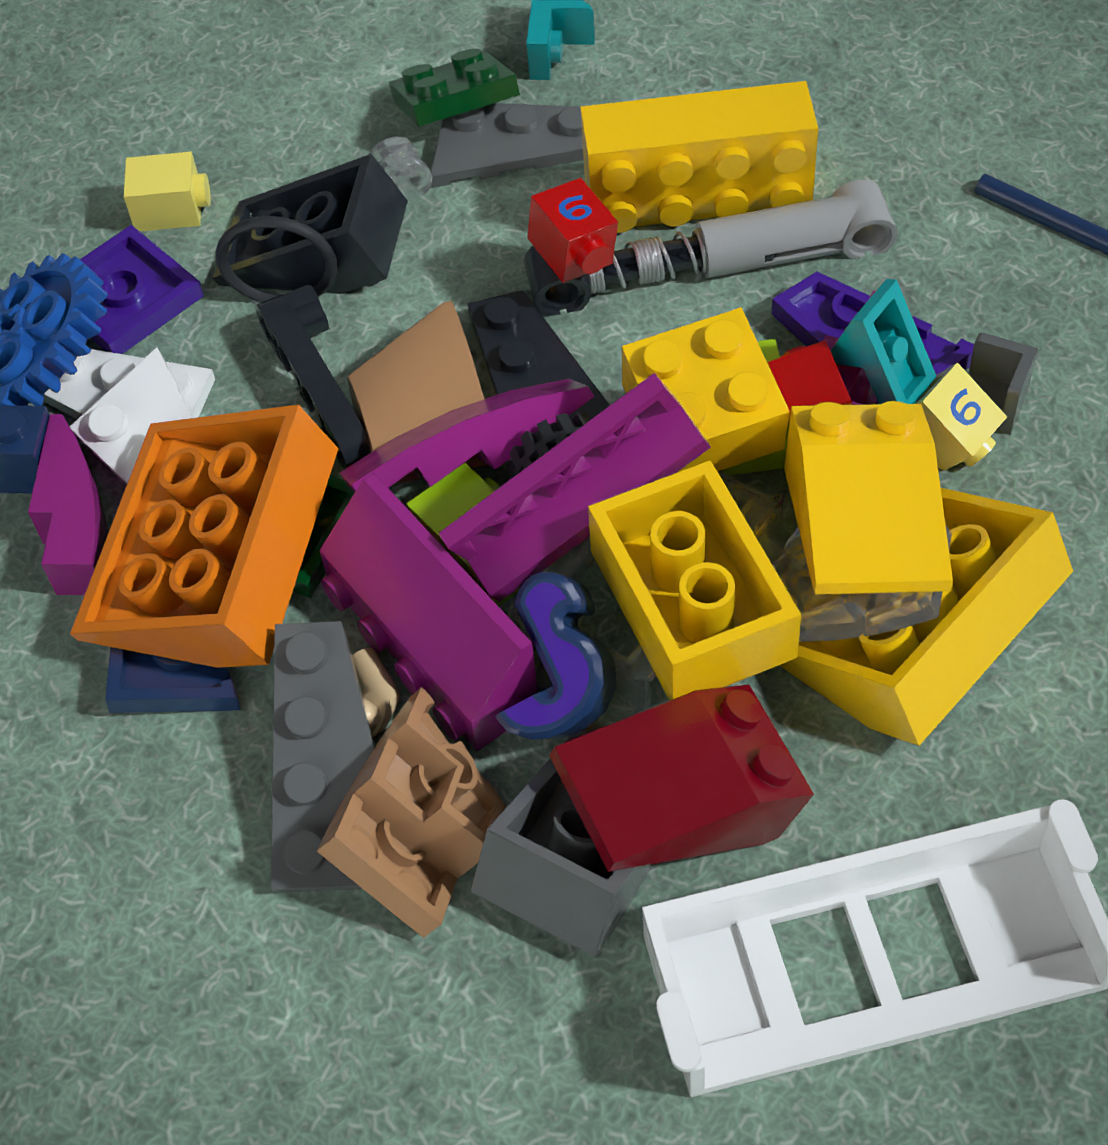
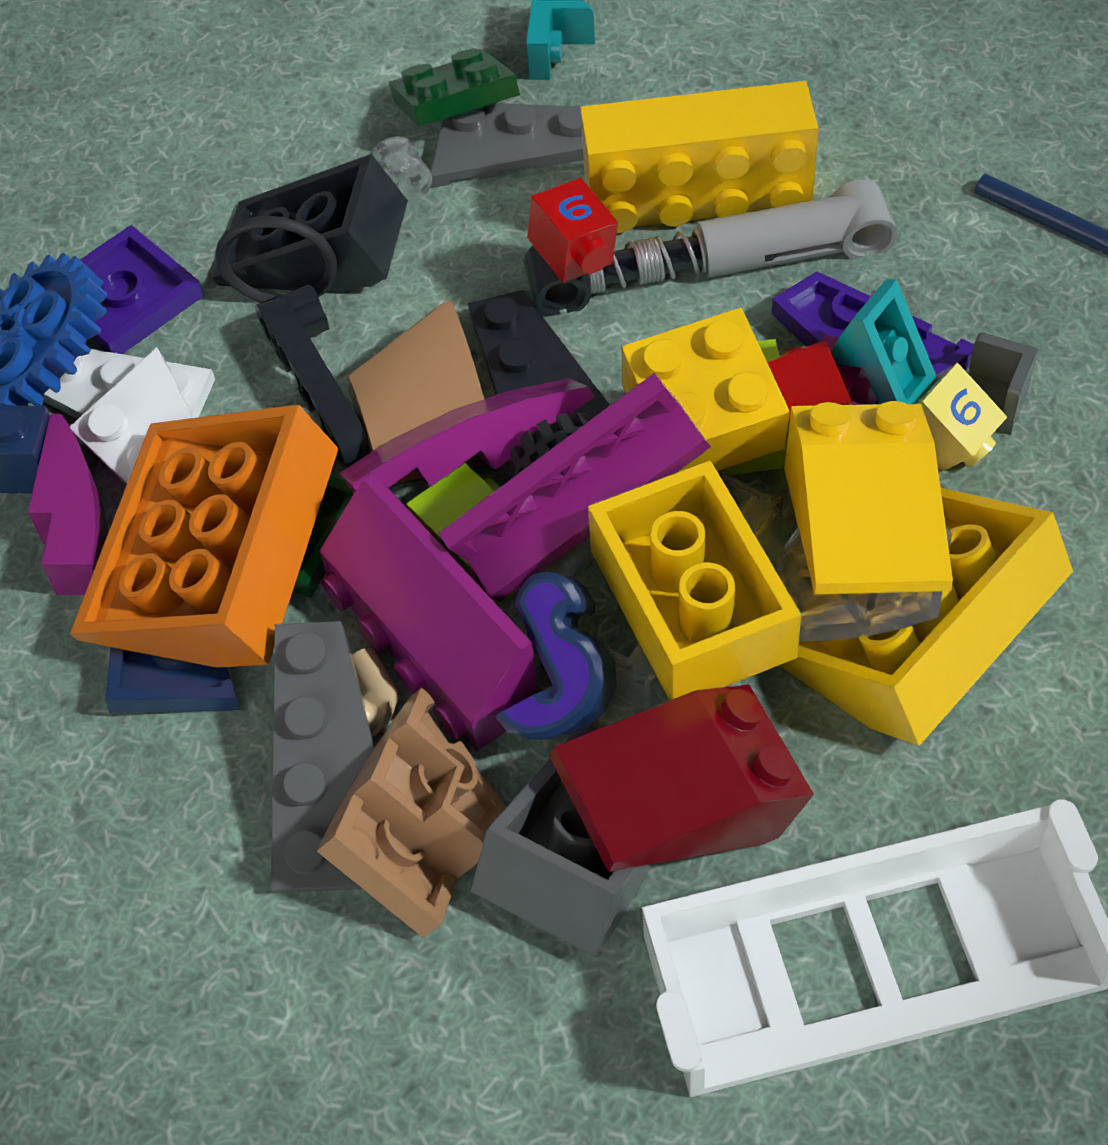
(165, 191): light yellow brick -> none

